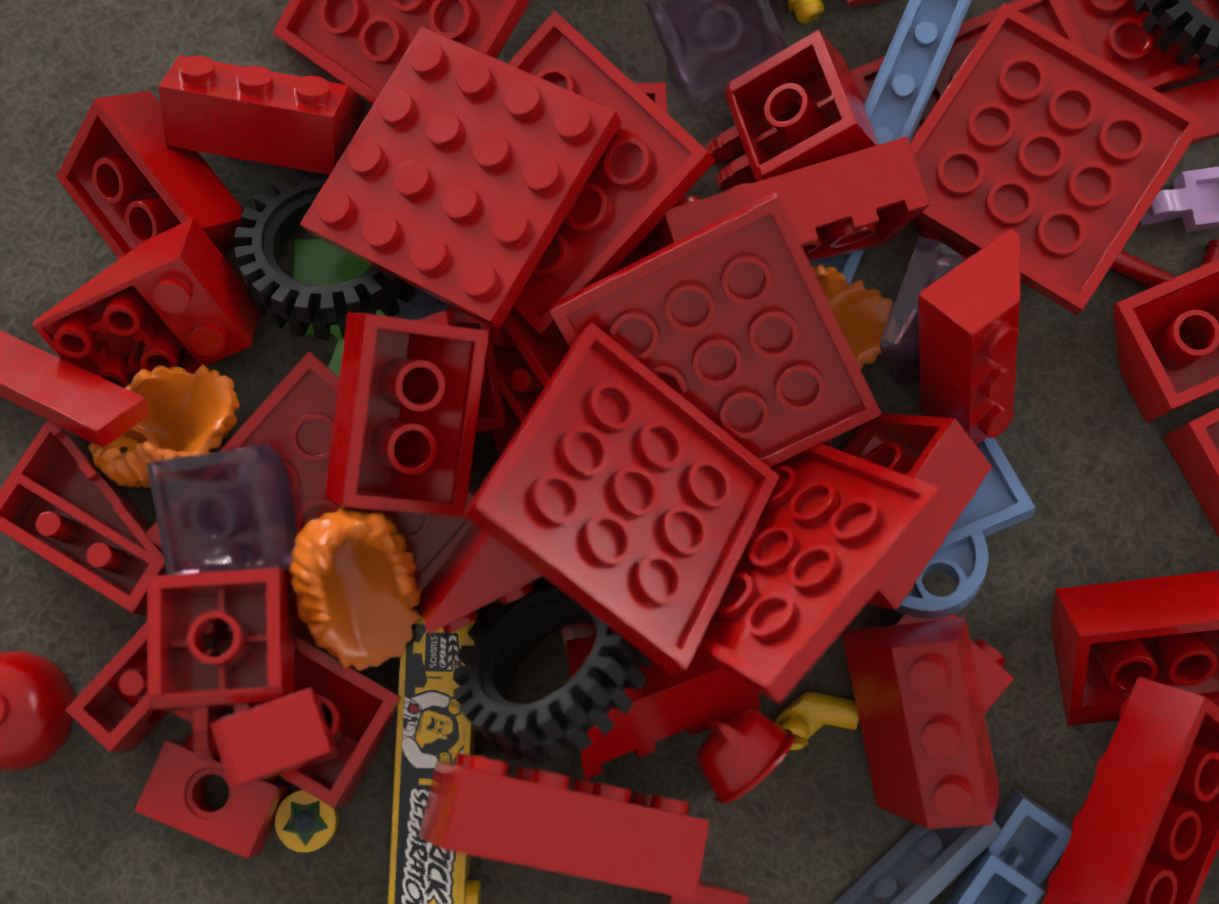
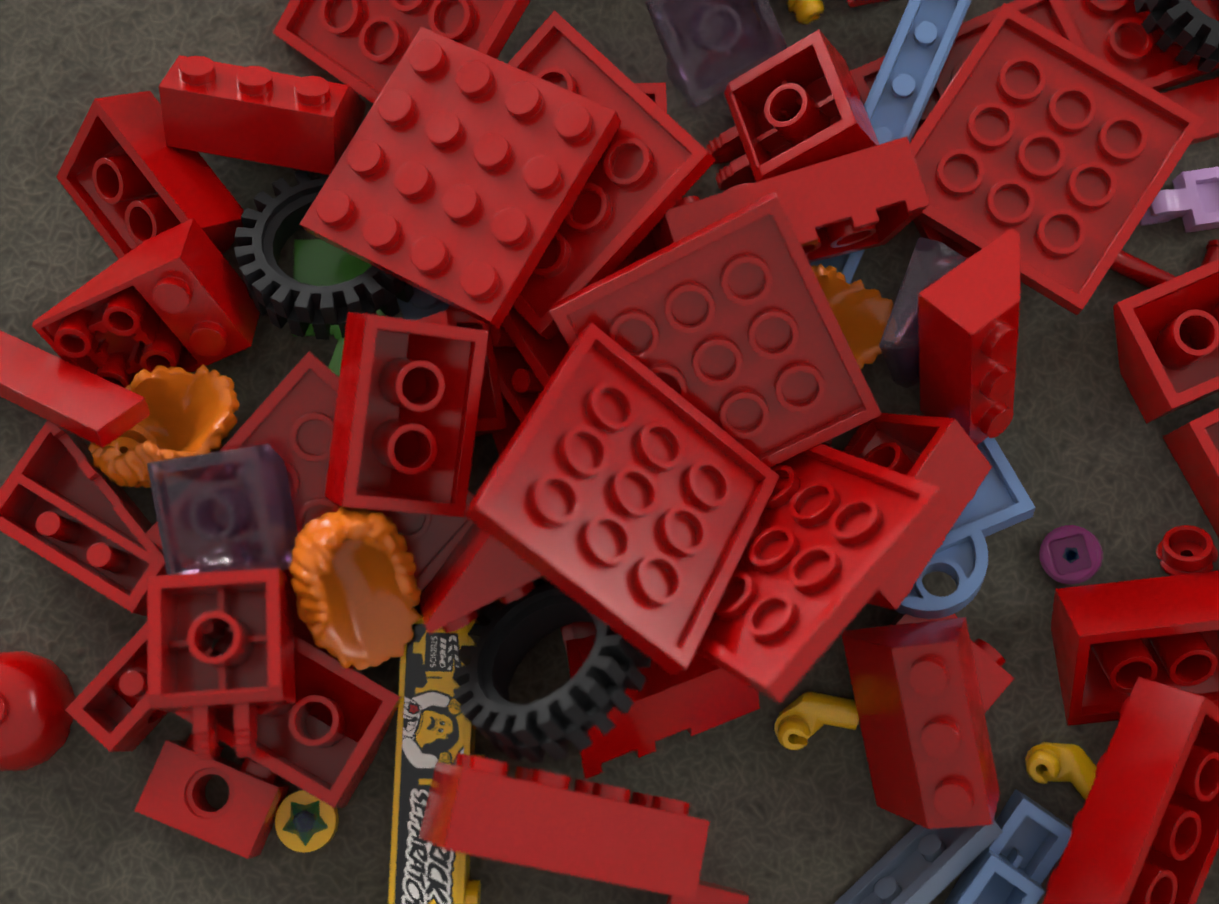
(274, 738): red slope -> none
(741, 752): red piece -> none
(1061, 764): none -> yellow arm
(1071, 554): none -> magenta tile
(1186, 541): none -> red plate

